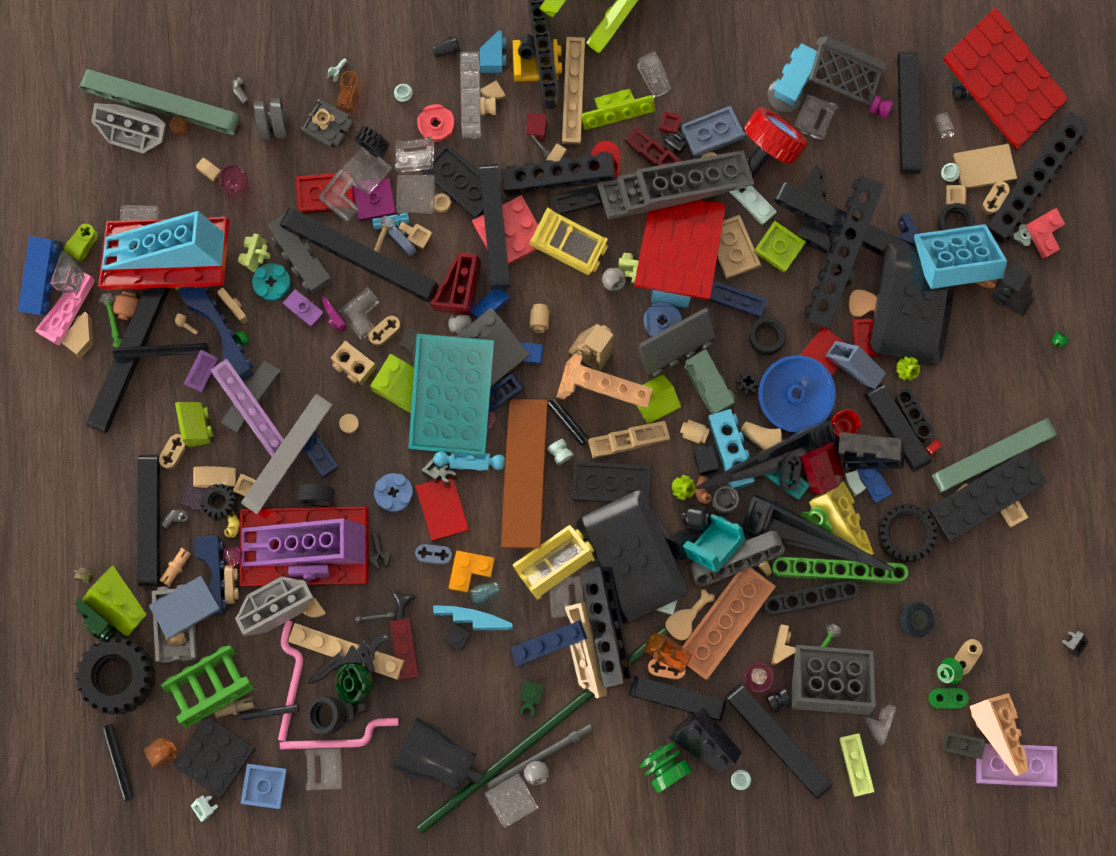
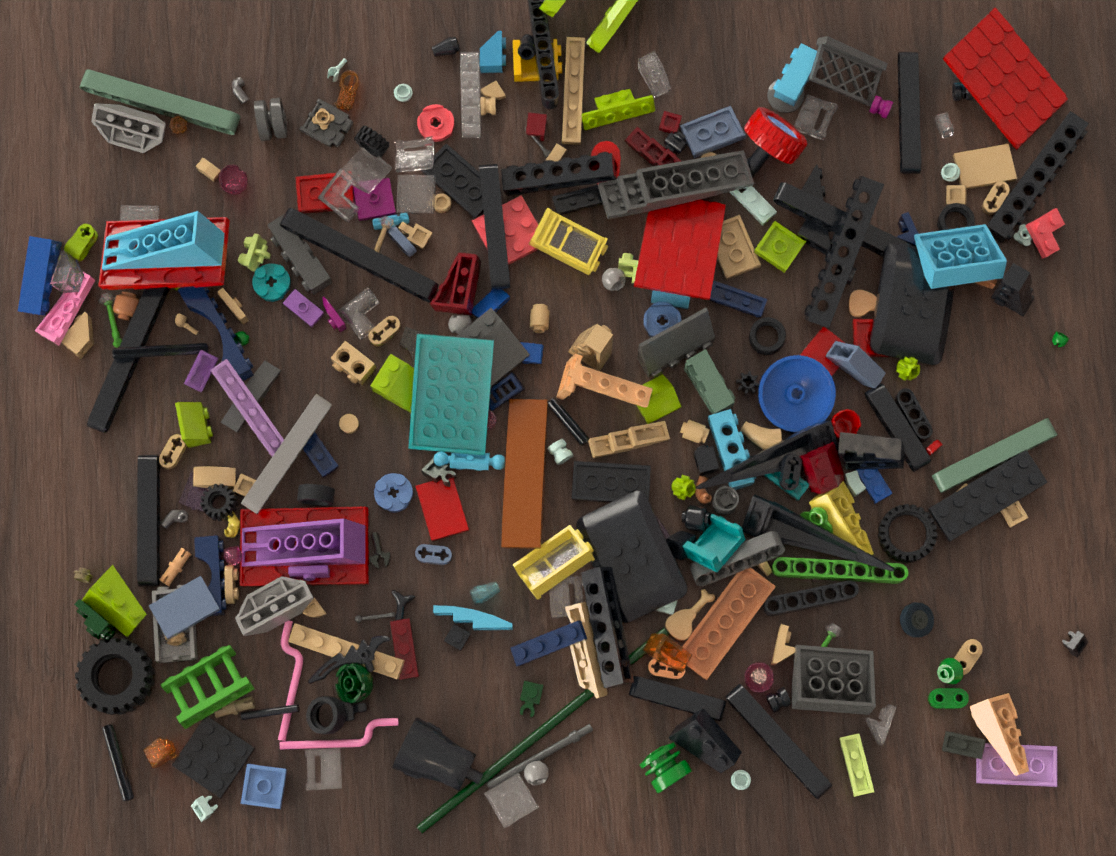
(466, 565): light orange plate -> none

